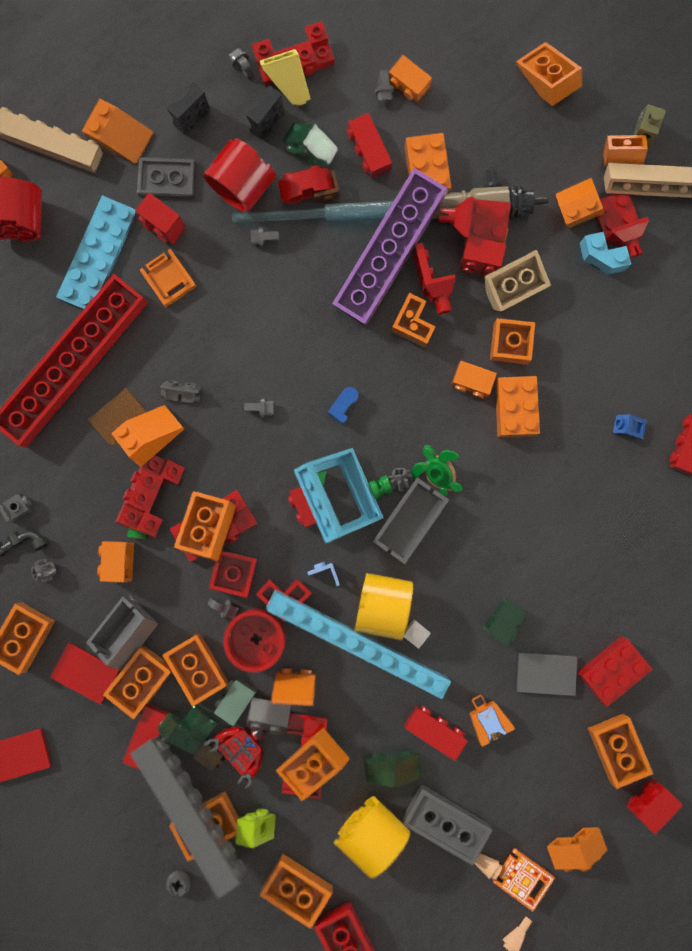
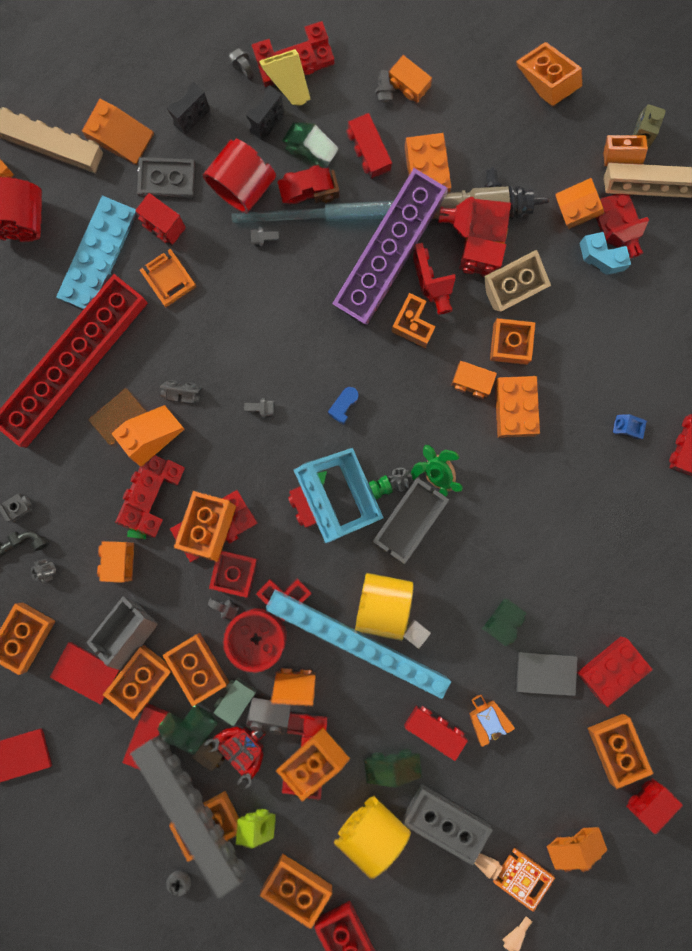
(322, 566): light blue bracket -> none

